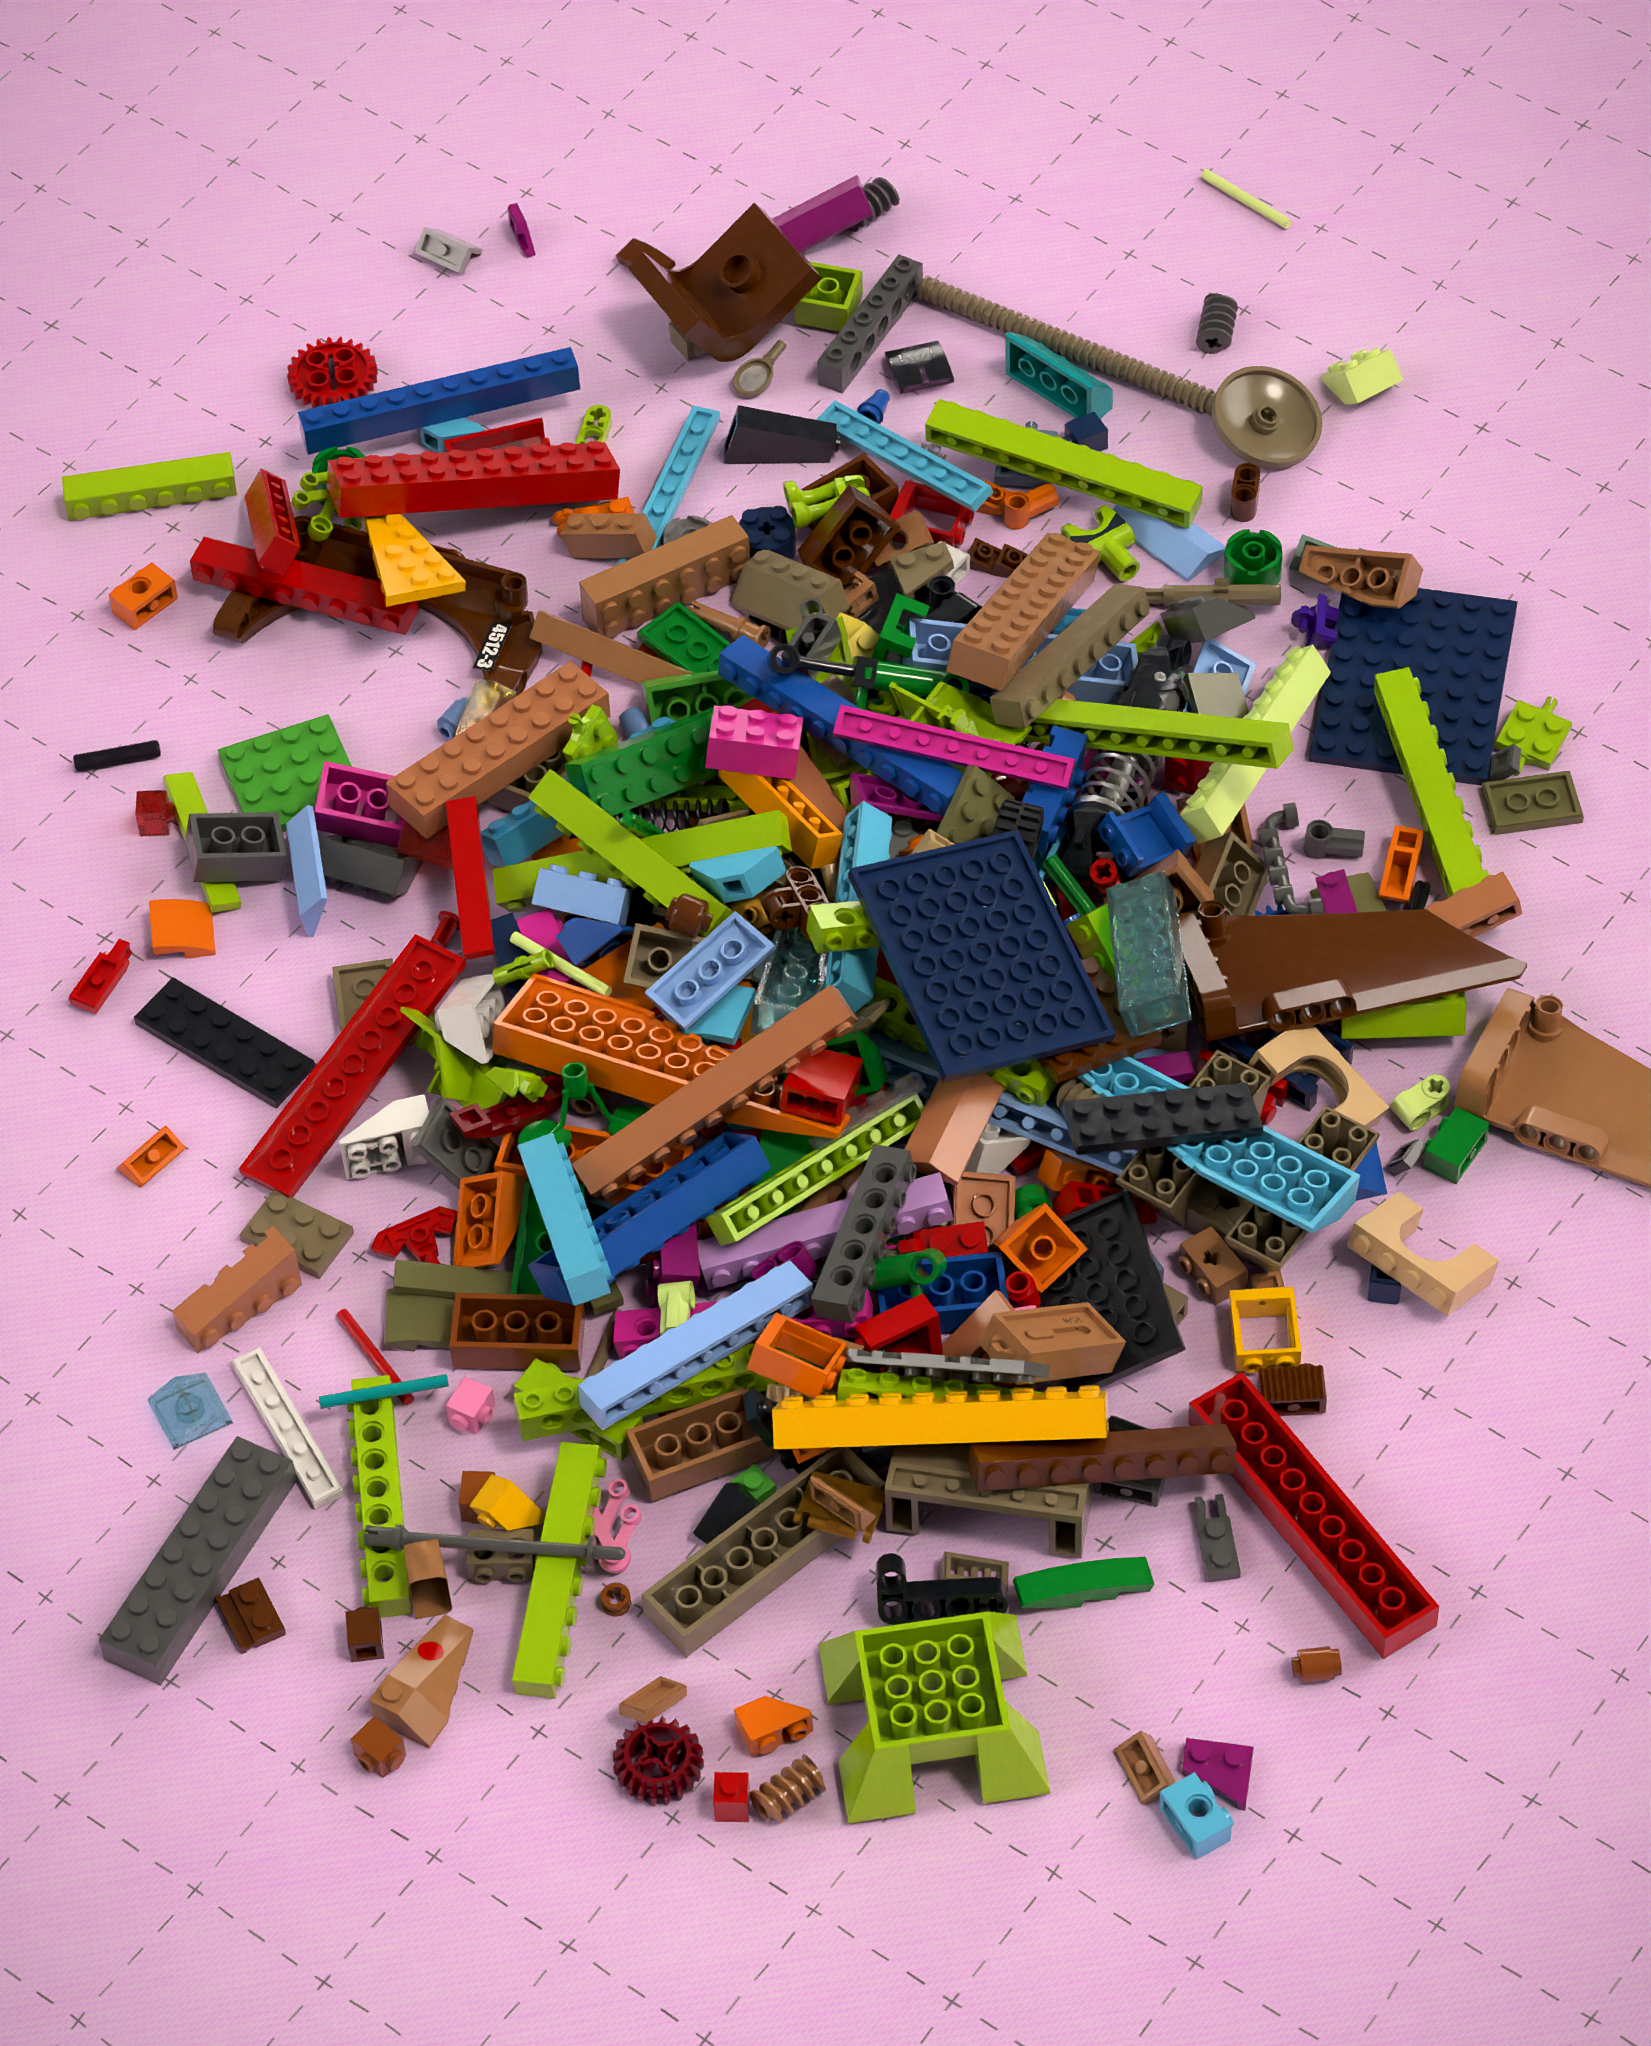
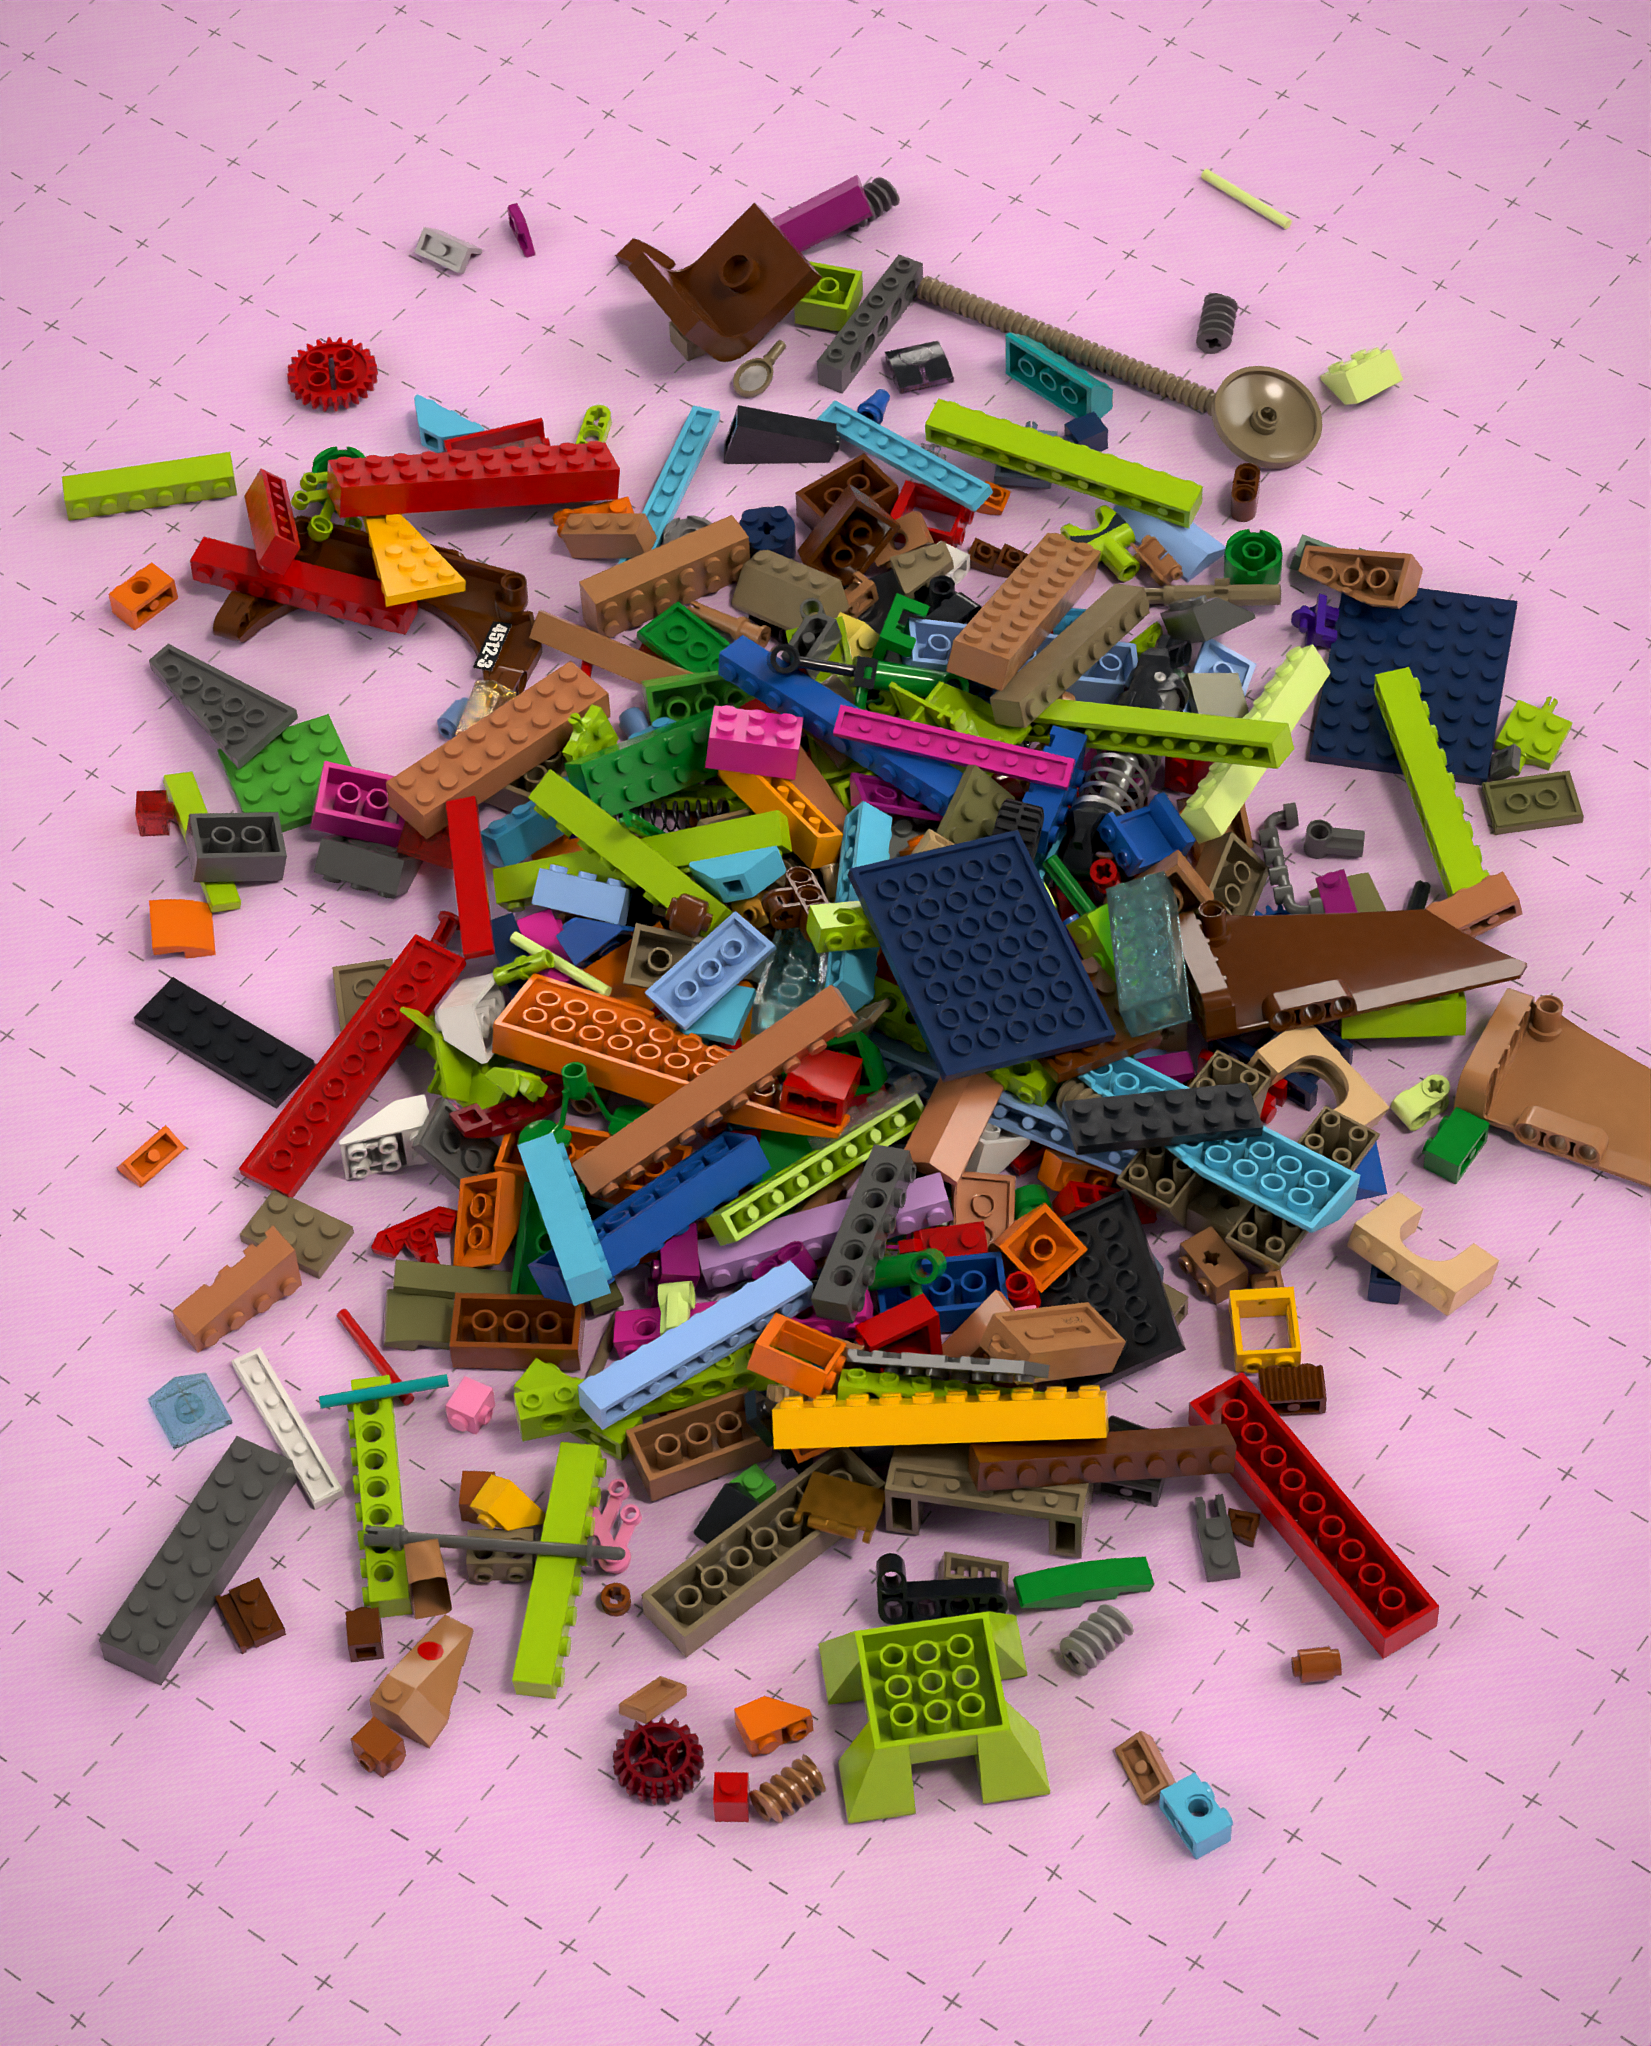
(101, 977): red hinge -> none
(117, 755): black axle -> none
(229, 710): none -> dark grey wing
(307, 868): light blue slope -> none
(439, 400): blue brick -> none
(802, 502): lime piece -> none
(840, 1504): medium nougat slope -> none
(1022, 506): orange piece -> none
(1093, 1637): none -> light grey piece
(1149, 555): none -> medium nougat hinge
(1222, 1766): magenta wing -> none
(1244, 1526): none -> reddish brown tile
(1401, 864): orange slope -> none
(1406, 1157): dark grey tile -> none

